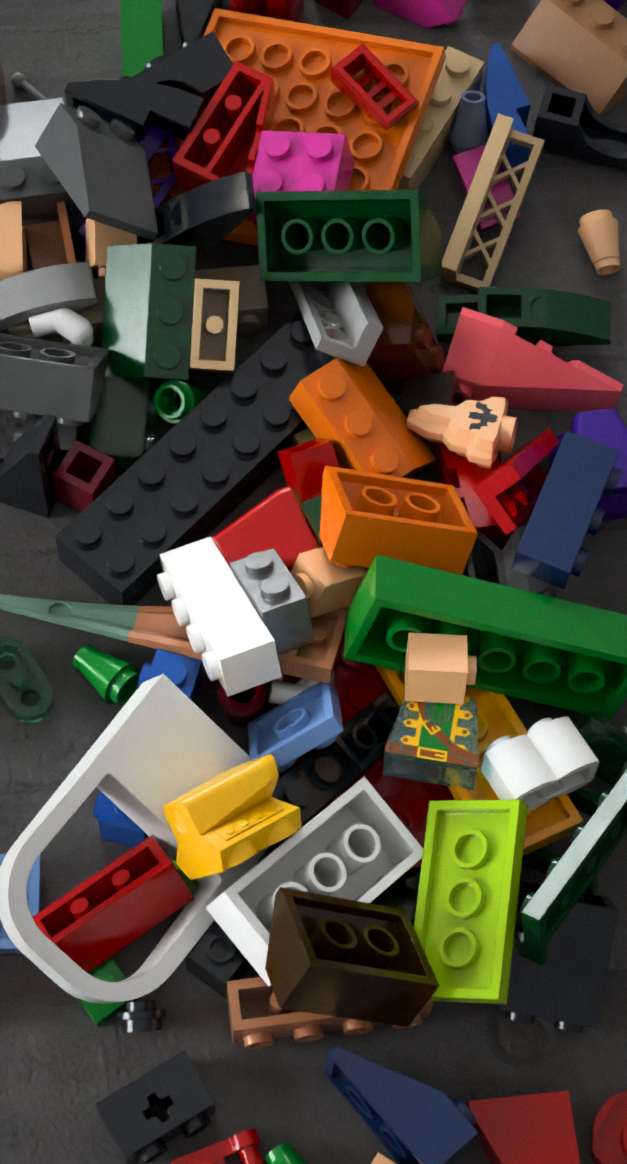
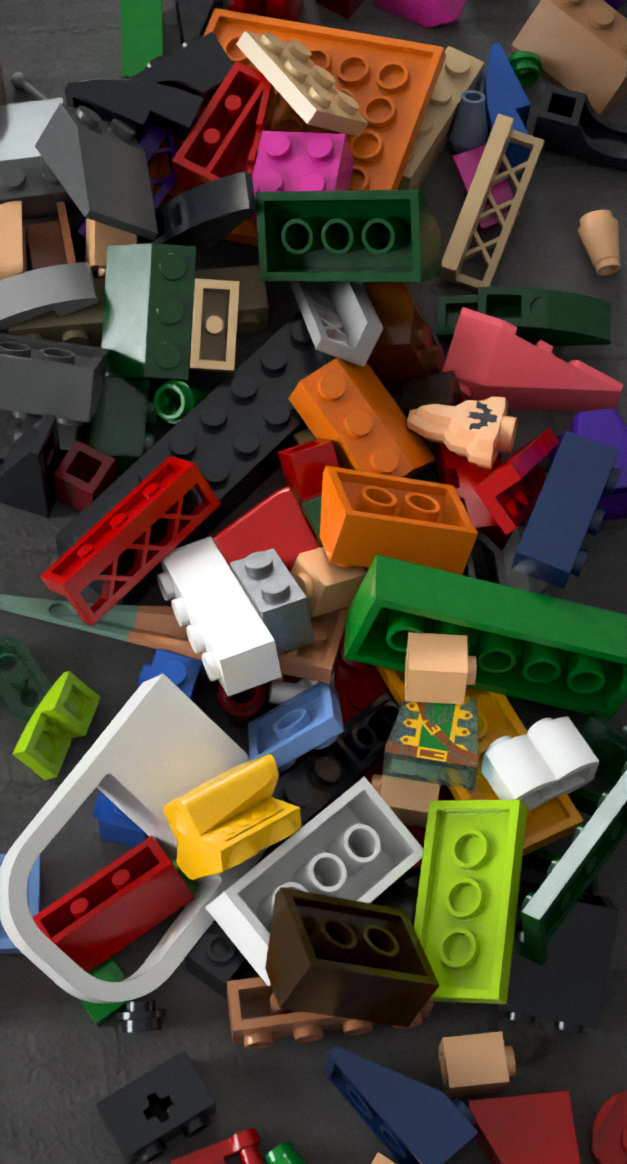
(56, 721): none -> lime slope
(66, 323): white arm -> none
(109, 675): green cone -> none
(121, 527): none -> red fence
(302, 83): none -> tan plate
(365, 60): red slope -> none
(406, 797): none -> light nougat brick
(475, 1064): none -> light nougat brick
(526, 67): none -> green plate

